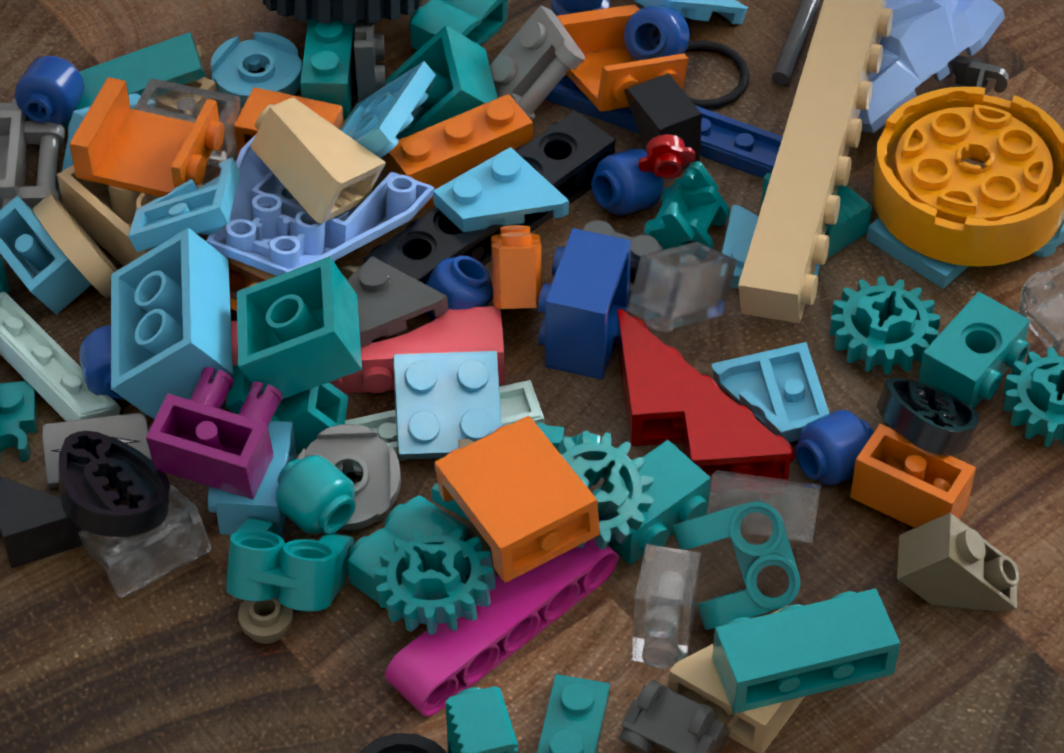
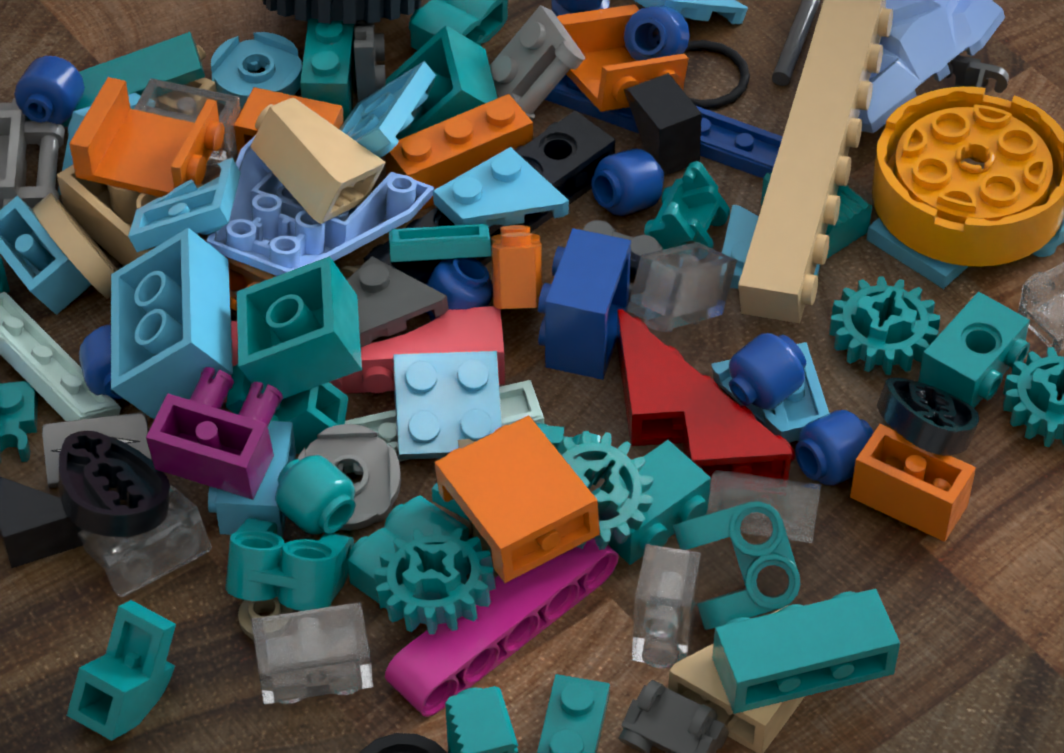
(130, 678): none -> teal brick
(312, 653): none -> clear brick
(439, 242): none -> teal tile
(666, 156): red plate -> none
(767, 371): none -> blue head
(956, 567): dark tan slope -> none

